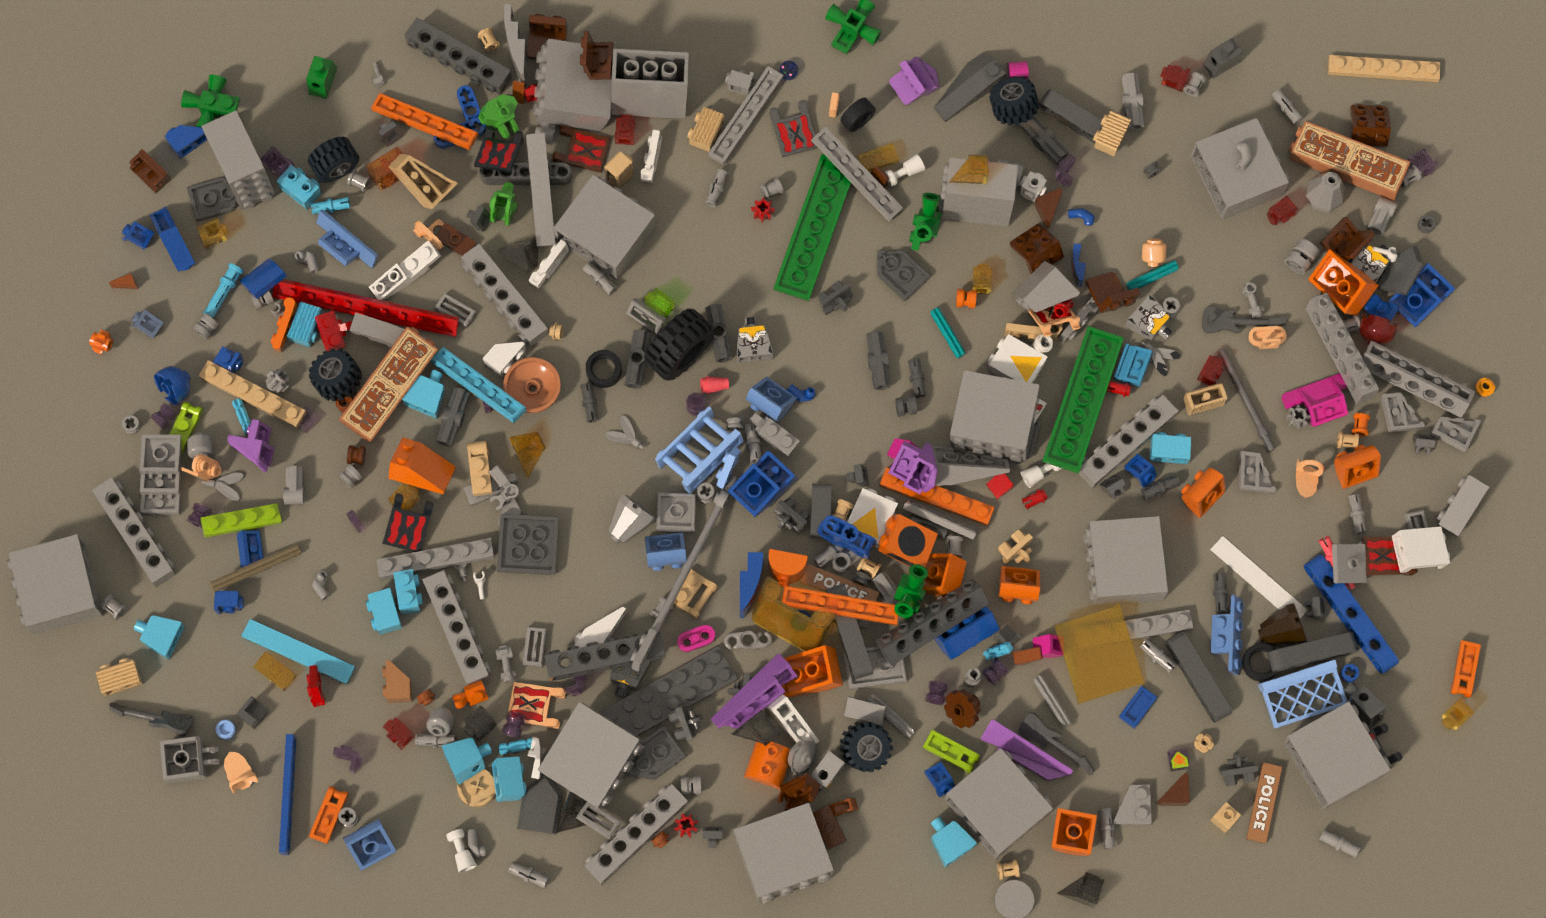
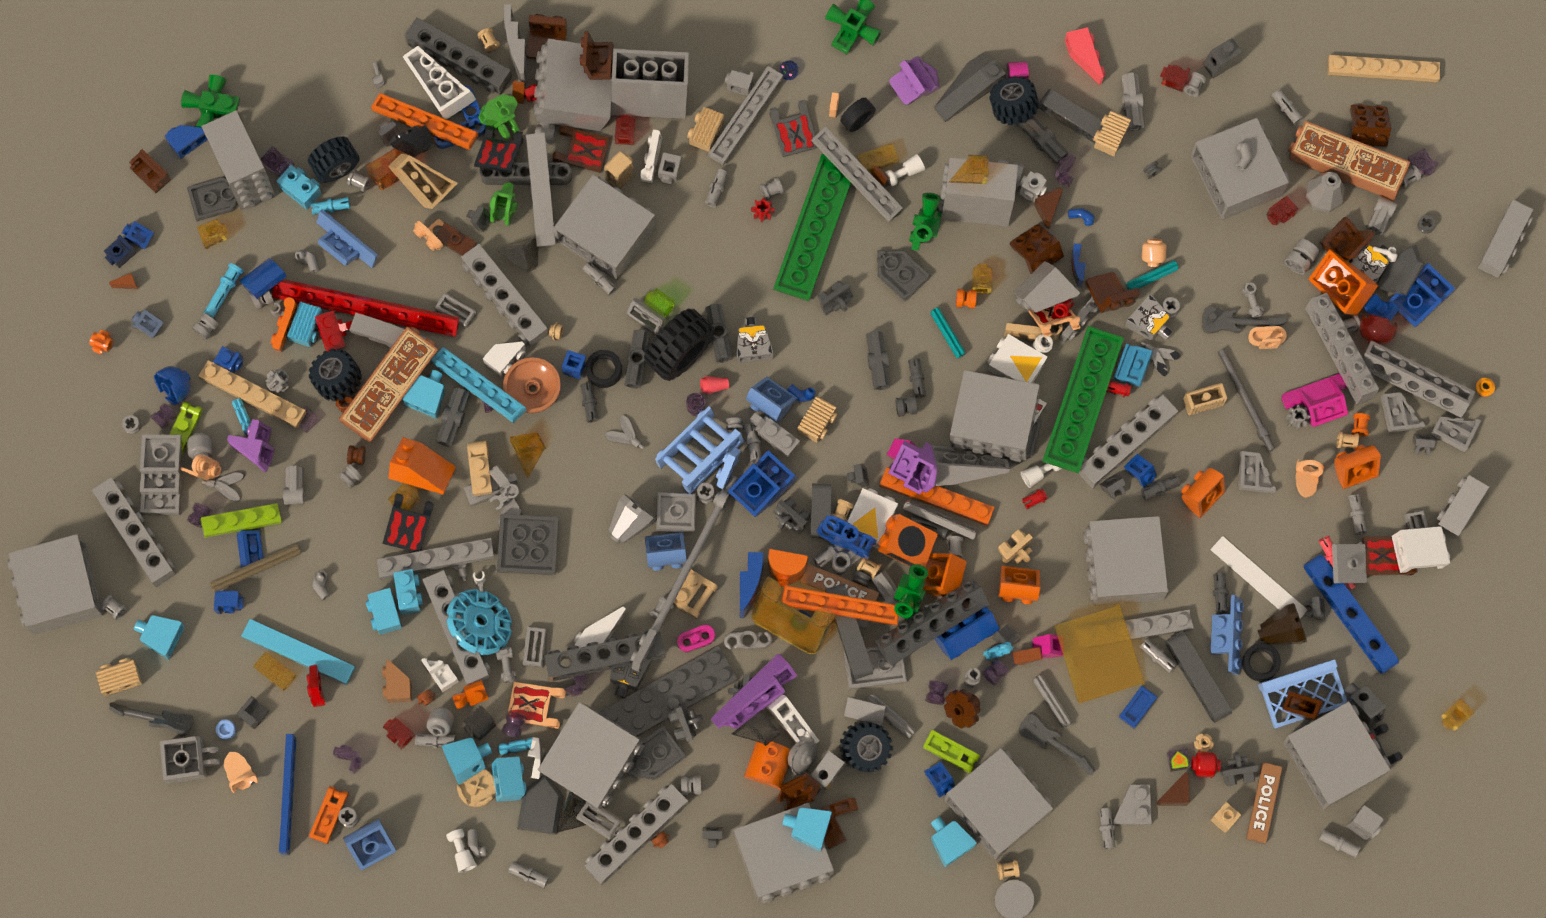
(120, 258): none -> dark blue brick
(172, 239): blue arch -> none
(321, 73): green torso -> none
(355, 521): tile -> none
(406, 272): white slope -> none
(415, 141): none -> black slope
(441, 86): none -> white wedge
(441, 674): none -> white slope
(474, 630): none -> medium azure plate
(549, 265): white hinge -> none
(574, 364): none -> blue brick
(670, 162): none -> light grey brick
(684, 820): red gear -> none
(809, 826): none -> medium azure torso
(815, 671): orange slope -> none
(817, 419): none -> tan brick
(1000, 485): red slope -> none
(1025, 752): medium lavender wedge -> none
(1073, 832): orange brick -> none
(1084, 54): none -> coral slope
(1084, 890): clear smoke slope -> none
(1170, 448): medium azure brick -> none
(1205, 764): none -> red head
(1211, 371): clear red brick -> none
(1302, 706): none -> reddish brown slope
(1312, 652): dark grey beam -> none
(1351, 667): blue bush -> none
(1365, 823): none -> light grey brick
(1465, 668): orange plate -> none
(1505, 238): none -> light grey brick

